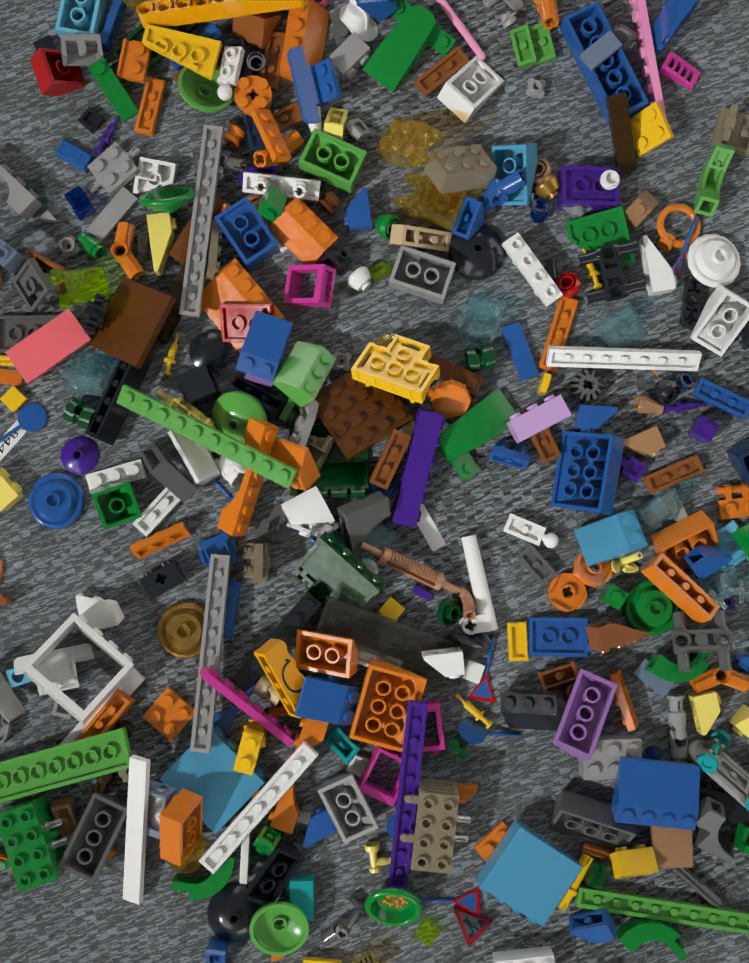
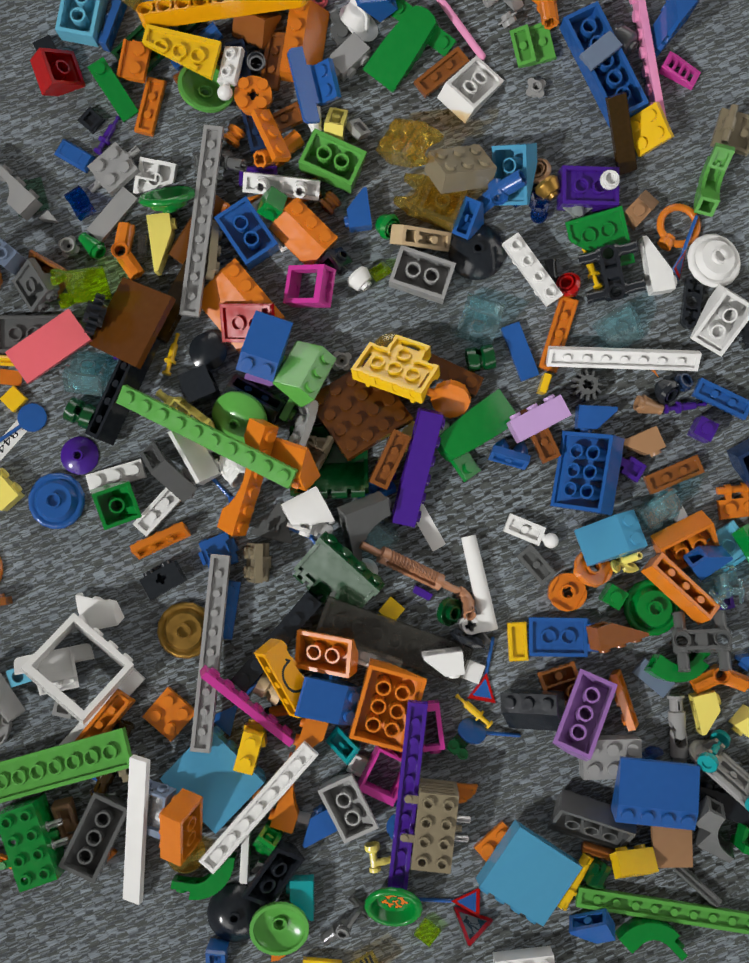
(80, 49): light grey window -> none

